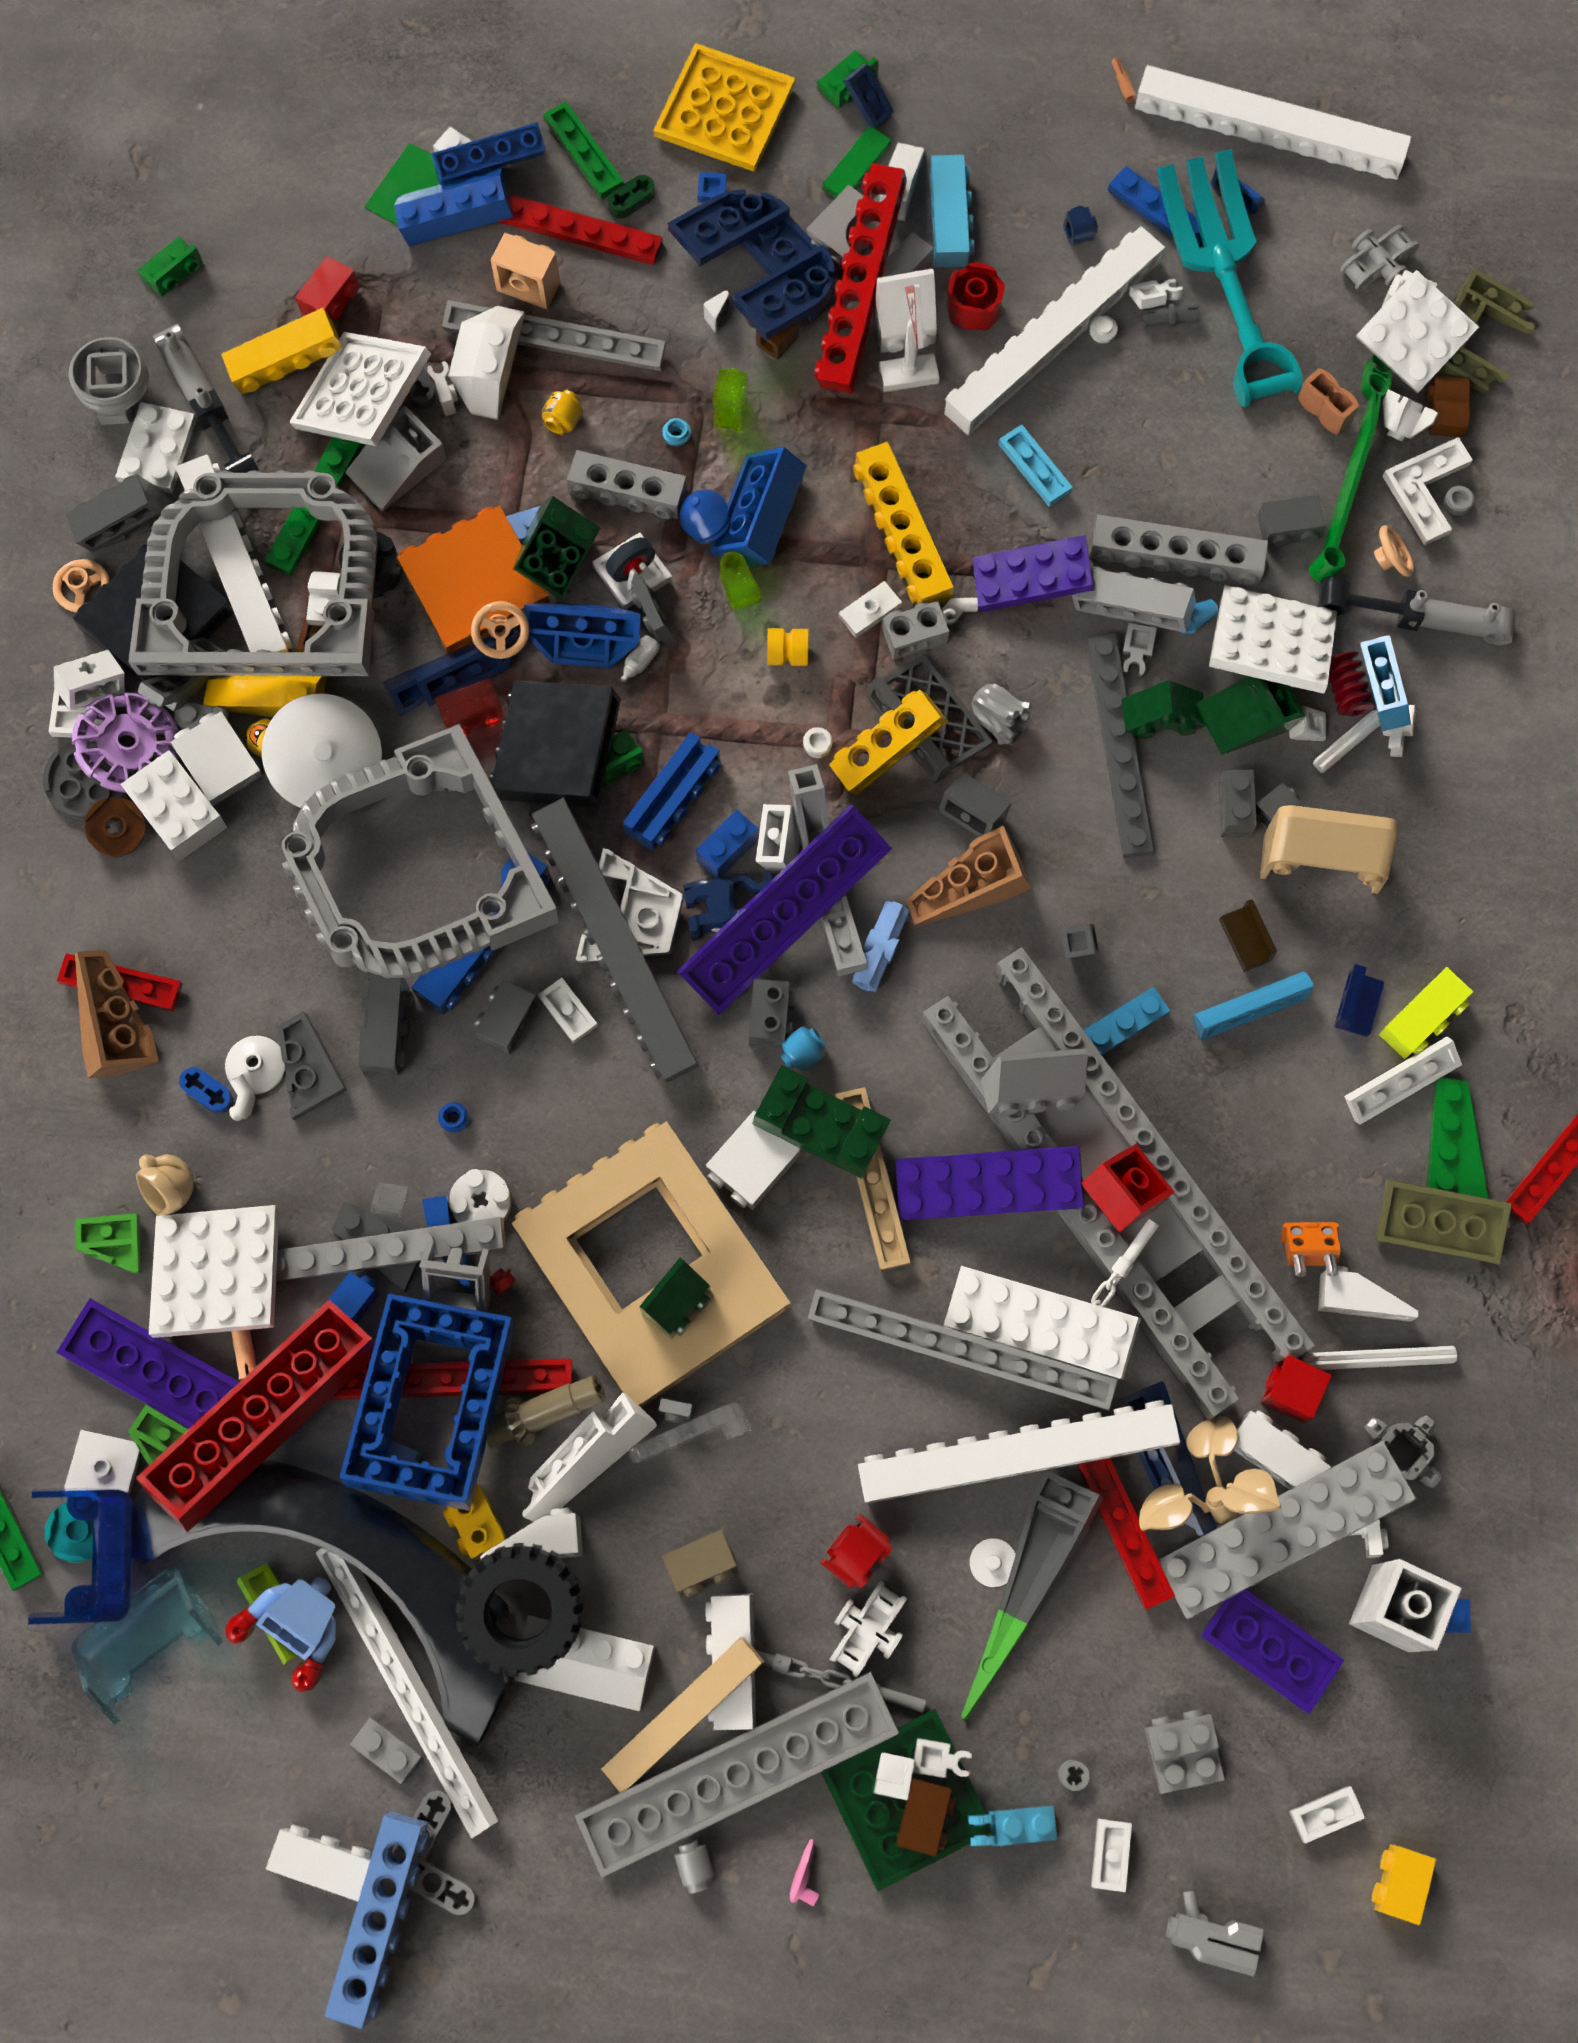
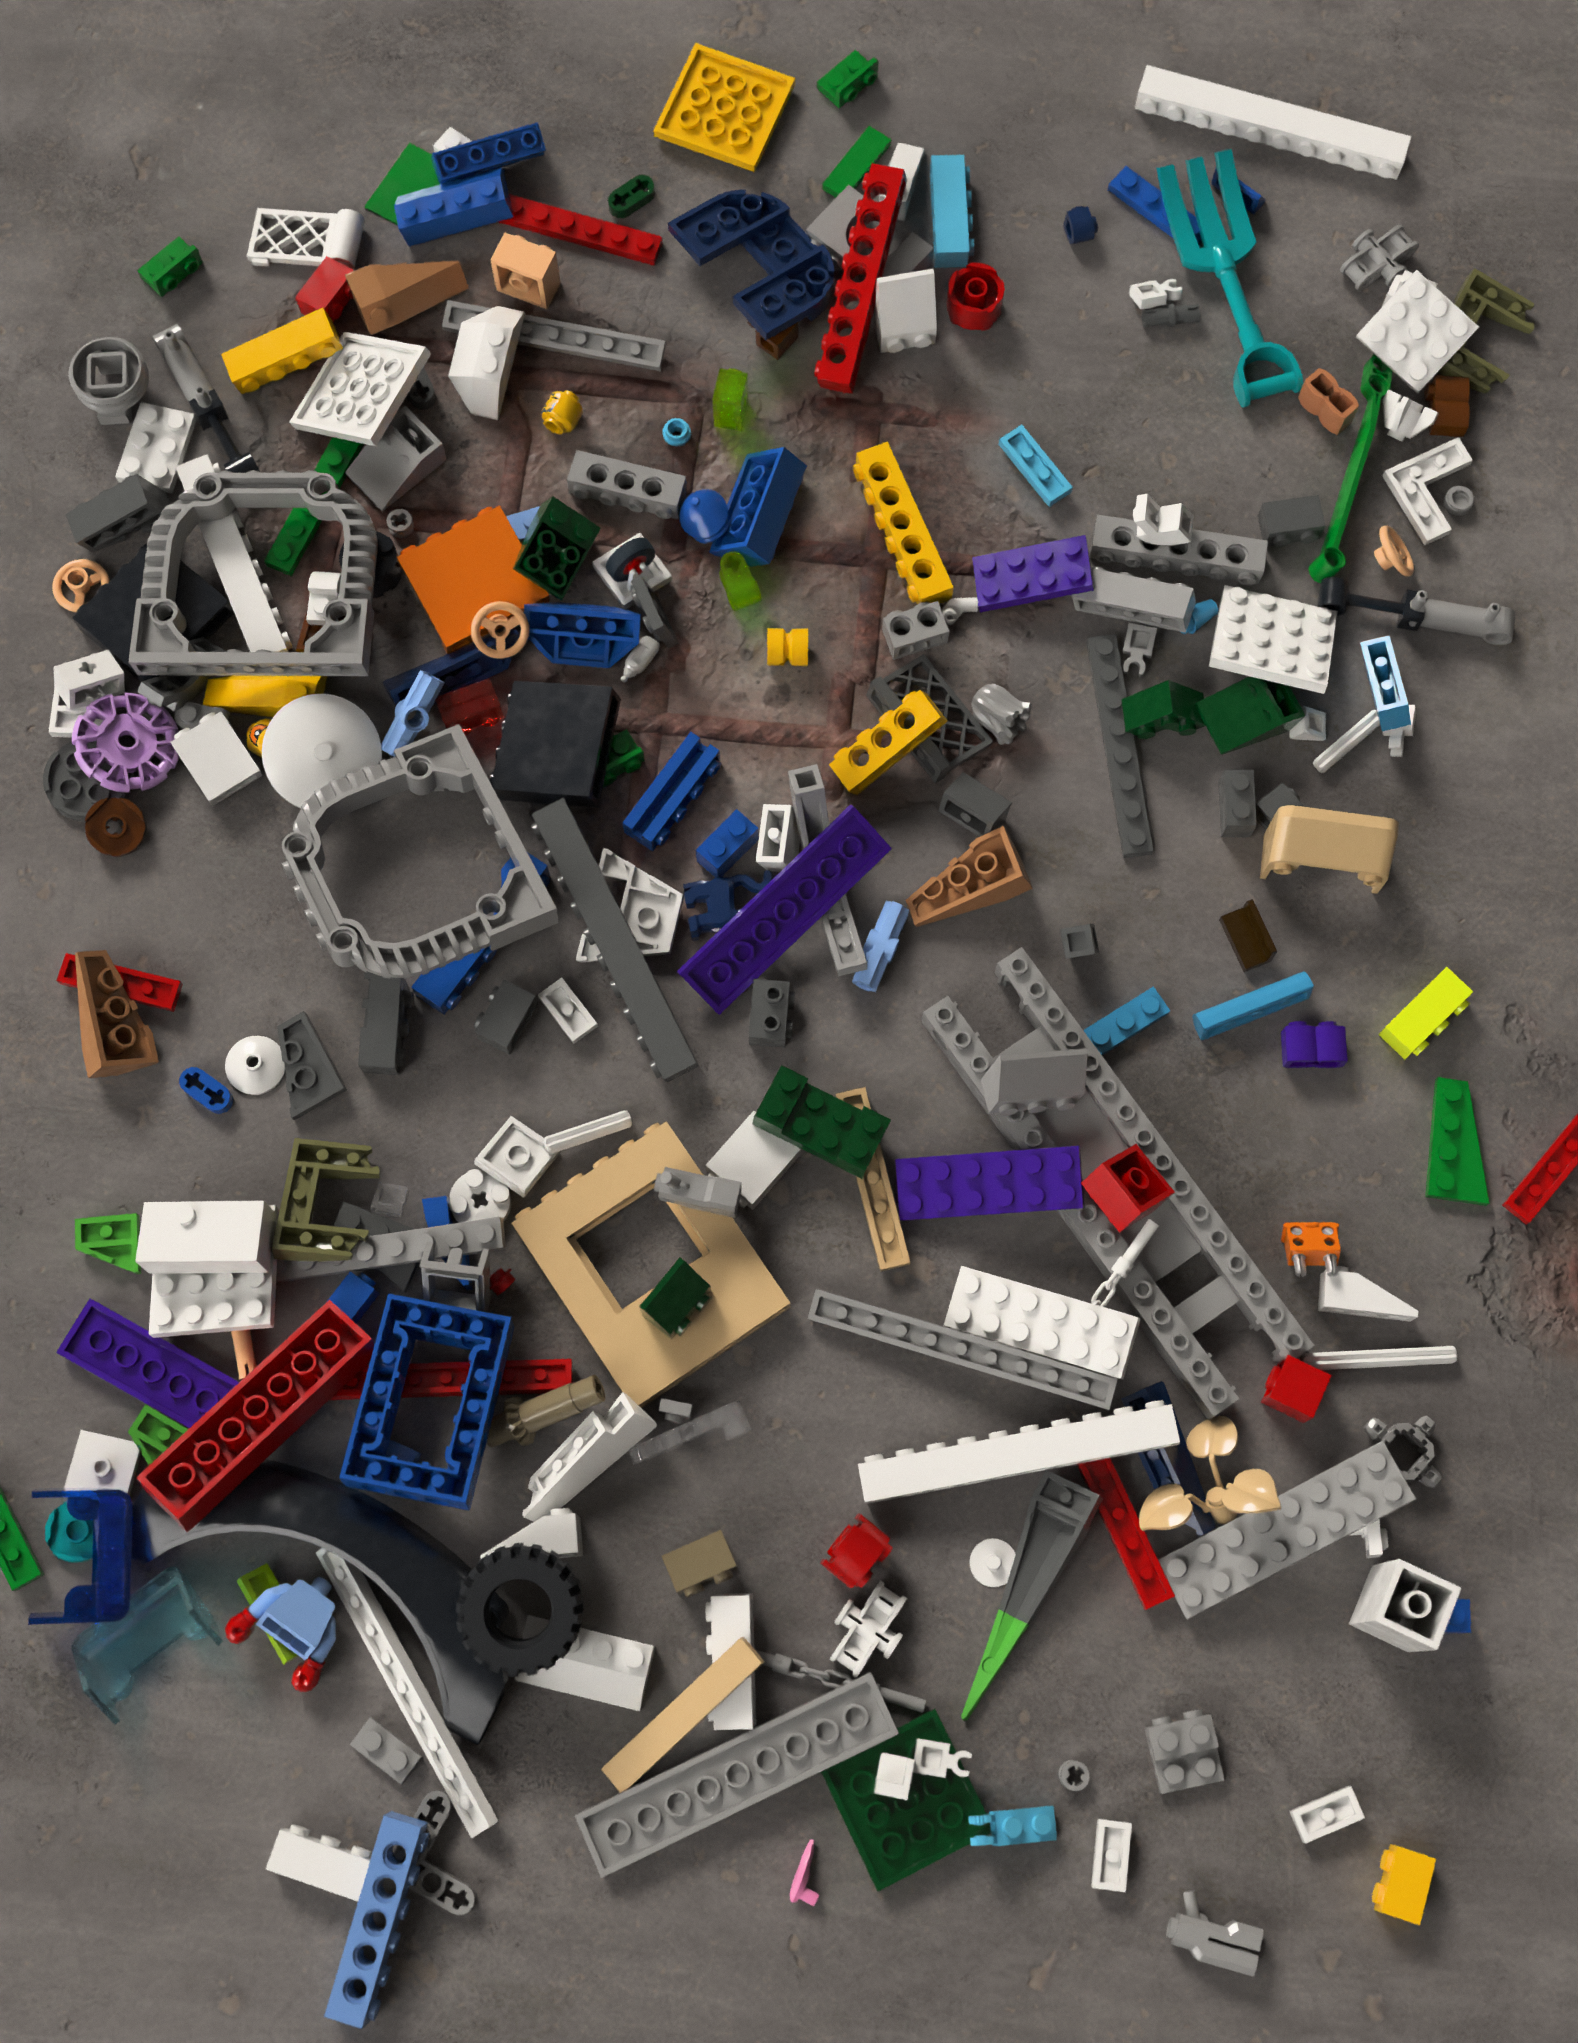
(164, 1183): tan piece -> none
(174, 805): white brick -> none
(206, 1237): none -> white brick
(245, 1099): white arm -> none
(309, 1161): none -> olive wedge
(341, 237): none -> white piece
(402, 290): none -> medium nougat wedge
(402, 530): none -> light grey bush
(419, 698): none -> light blue piece
(446, 393): white plate -> none
(449, 1109): blue plate -> none
(477, 1527): yellow brick -> none
(516, 1157): none -> white plate
(583, 150): green plate -> none
(587, 1132): none -> white axle
(694, 1866): light grey brick -> none
(699, 1191): none -> light grey piece
(711, 185): blue plate -> none
(716, 310): white slope -> none
(803, 1049): dark azure head -> none
(817, 742): white tile -> none
(868, 95): dark blue plate -> none
(870, 609): white plate -> none
(912, 369): white piece -> none
(925, 1817): reddish brown brick -> none
(1053, 331): white brick -> none
(1103, 329): white plate -> none
(1124, 81): nougat piece -> none
(1162, 524): none -> white brick
(1272, 1649): dark purple plate -> none
(1277, 1451): white brick -> none
(1313, 1045): none -> dark purple brick
(1347, 685): dark red piece -> none
(1359, 1002): clear blue panel -> none
(1403, 1080): white plate -> none
(1443, 1221): olive plate -> none

